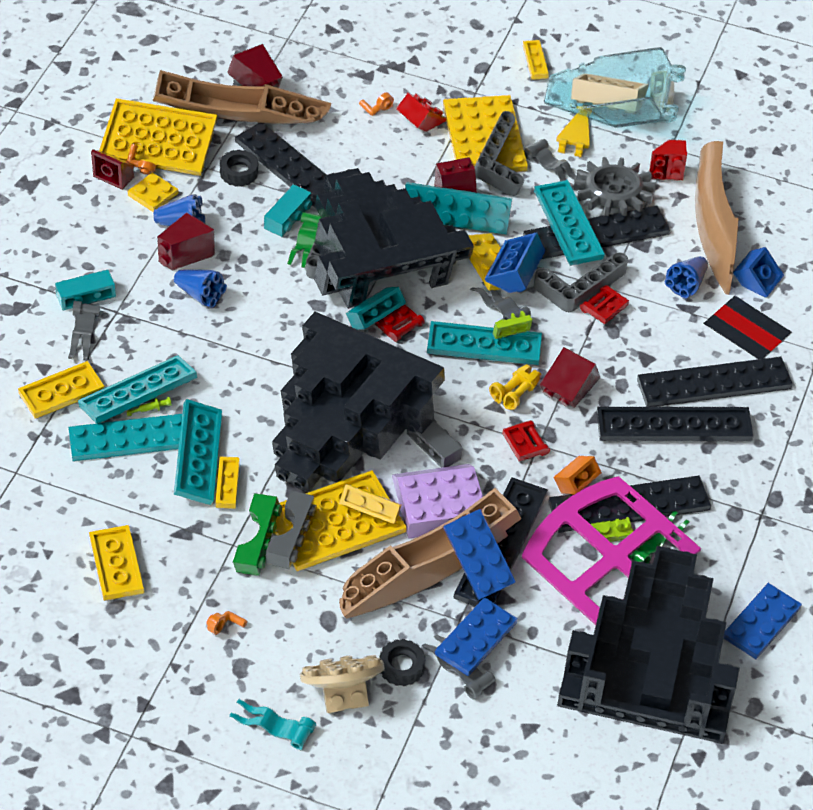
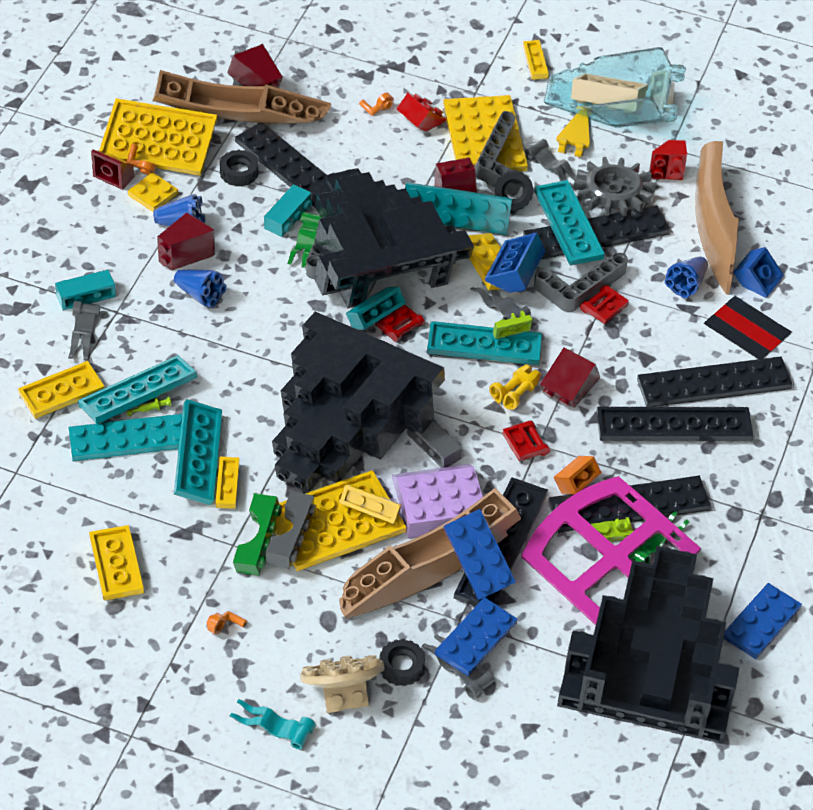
(515, 176): none -> black tyre

